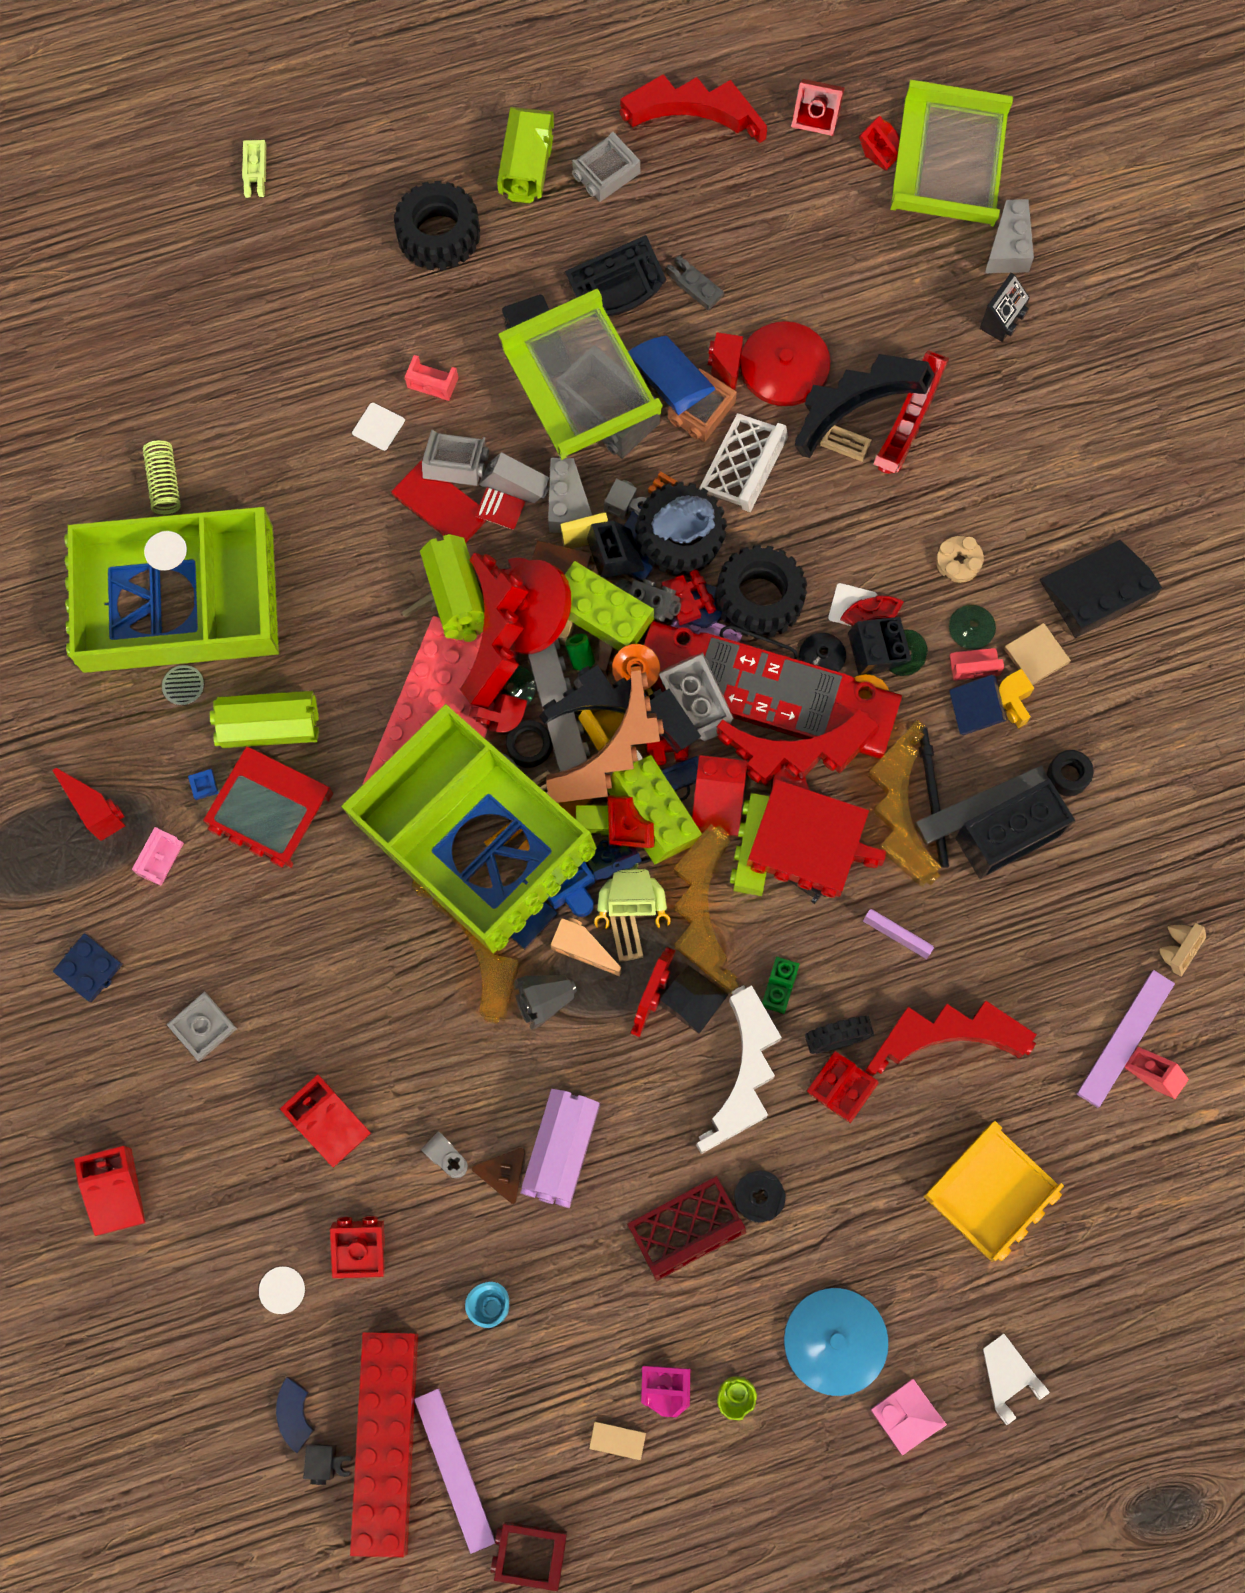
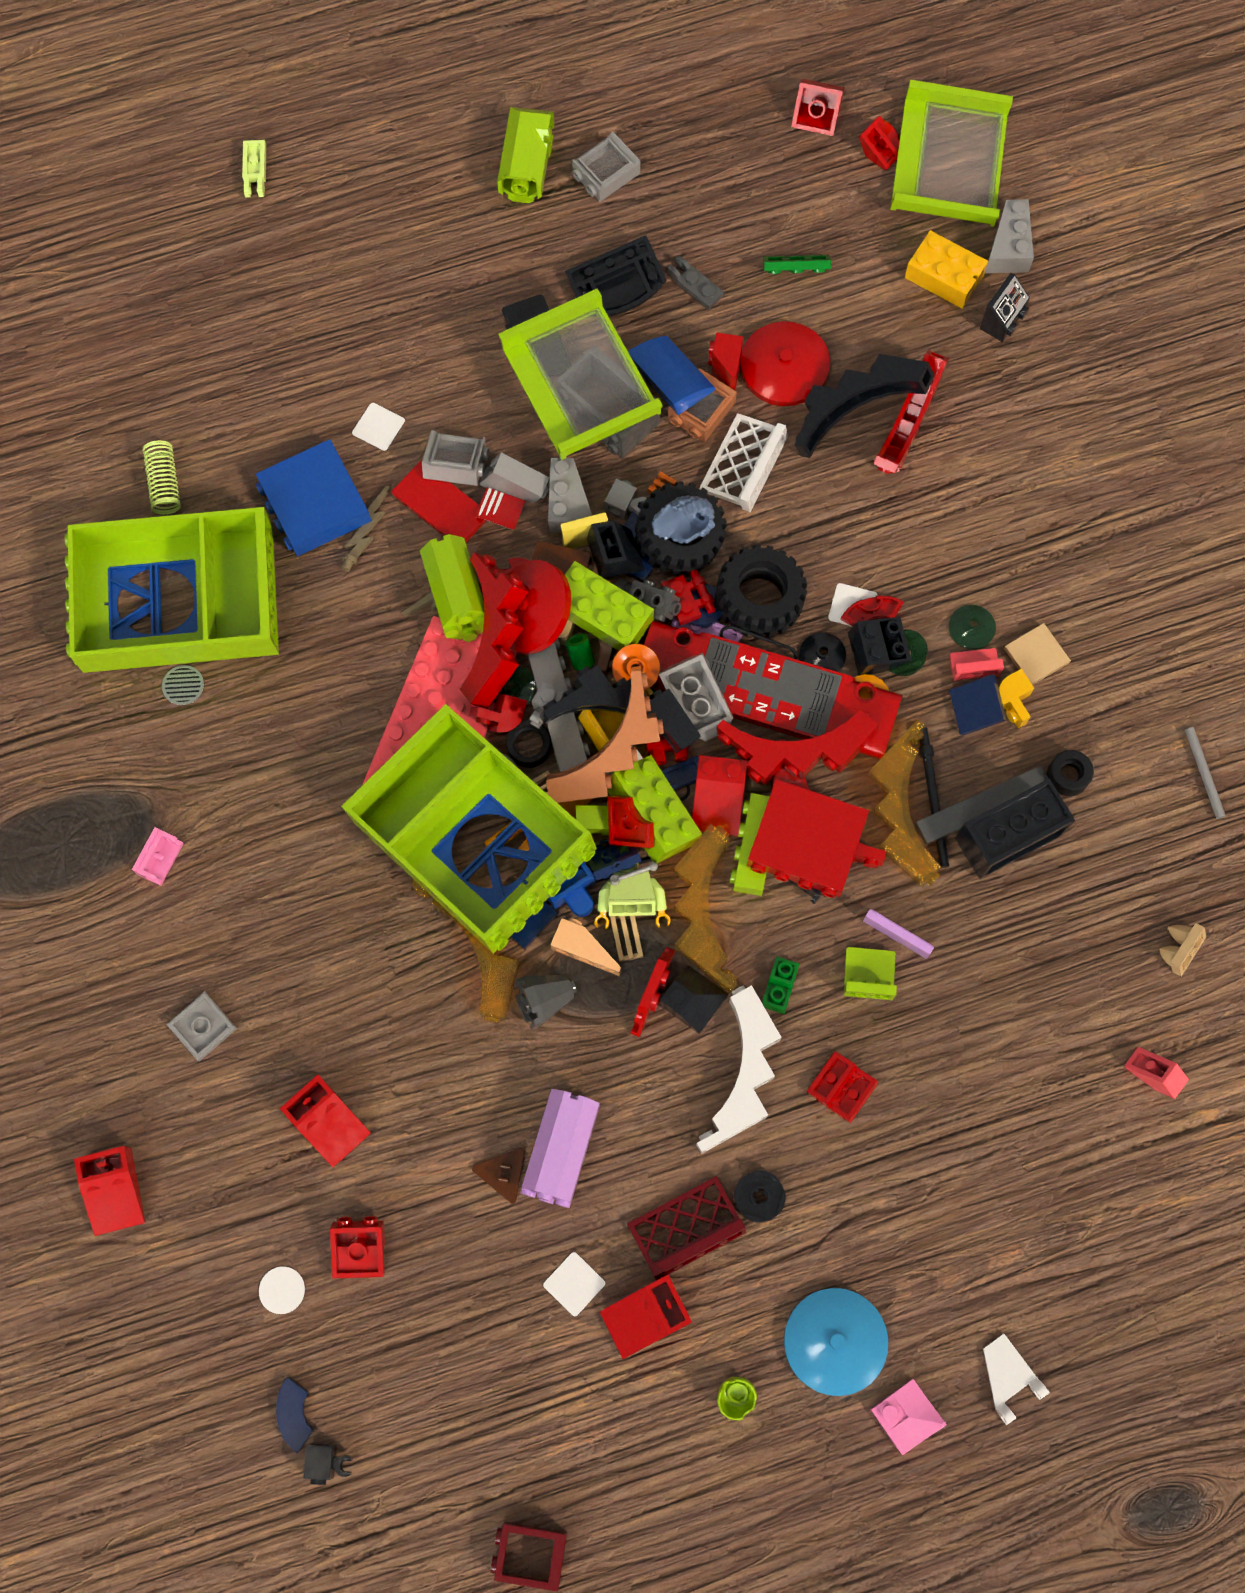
(88, 967): dark blue plate -> none
(97, 812): red slope -> none
(165, 550): white sticker -> none
(203, 784): blue plate -> none
(265, 719): lime brick -> none
(266, 806): panel -> none
(312, 498): none -> blue brick
(359, 541): none -> dark tan piece
(384, 1445): red brick -> none
(431, 380): coral panel -> none
(433, 201): black tyre -> none
(443, 1153): light grey piece -> none
(455, 1471): lavender tile -> none
(487, 1304): medium azure helmet -> none
(544, 695): none -> light grey brick
(574, 1284): none -> white sticker
(615, 879): none -> light grey hinge
(617, 1440): tan tile -> none
(645, 1316): none -> red slope
(666, 1389): dark pink slope -> none
(720, 105): red arch -> none
(796, 264): none -> green plate
(839, 1034): black tyre -> none
(845, 446): tan tile -> none
(869, 973): none -> lime bracket
(946, 269): none -> yellow piece
(960, 546): tan plate -> none
(987, 1027): red arch -> none
(993, 1193): yellow panel -> none
(1101, 587): black slope -> none
(1125, 1039): lavender tile -> none
(1205, 773): none -> light grey bar

